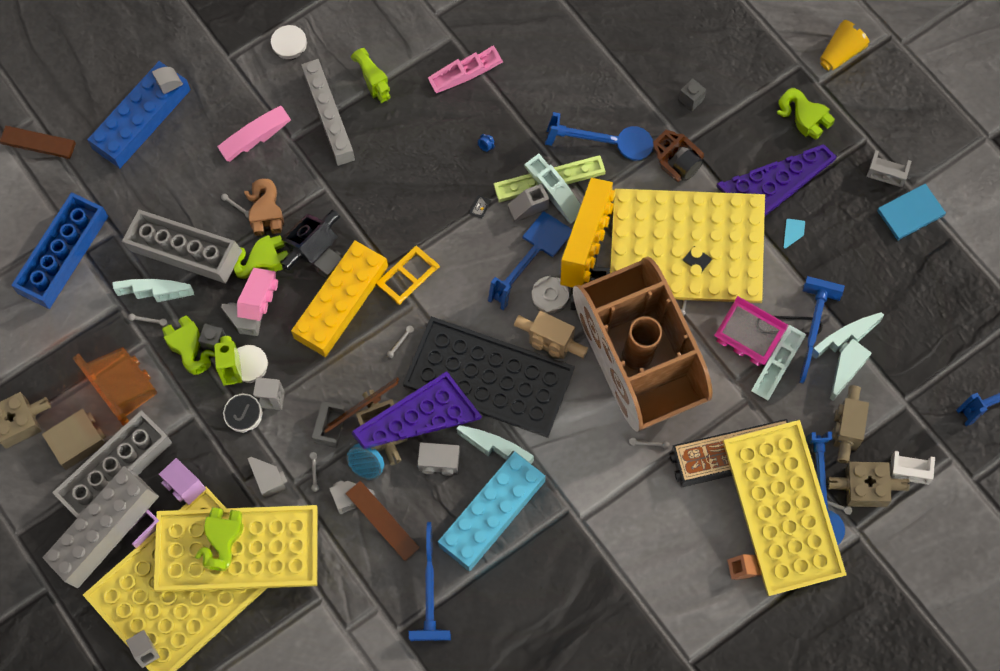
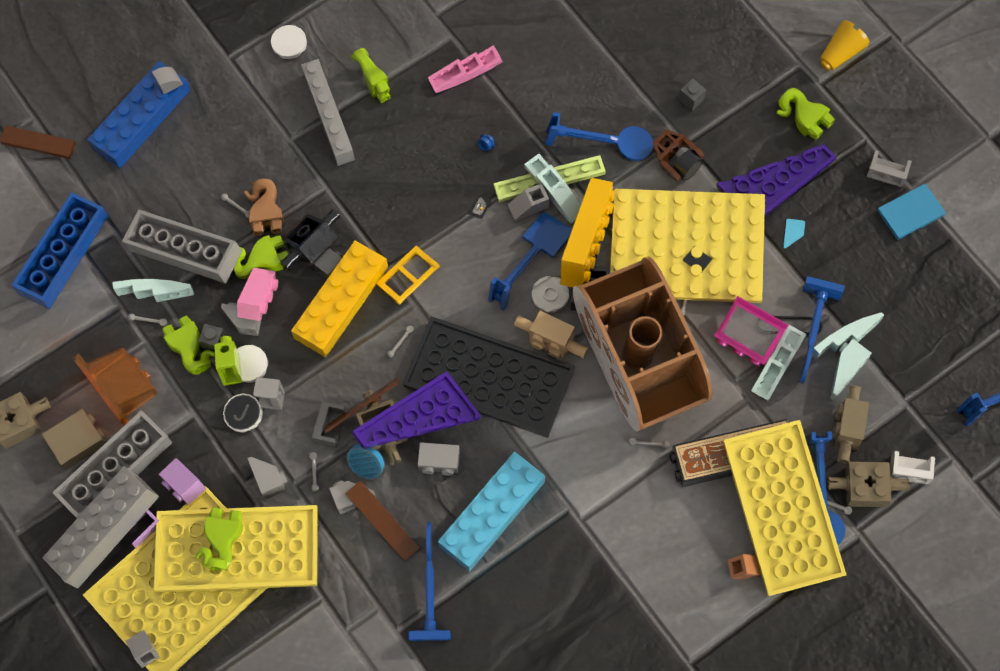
(254, 132): bright pink slope -> none
(489, 442): light aqua slope -> none

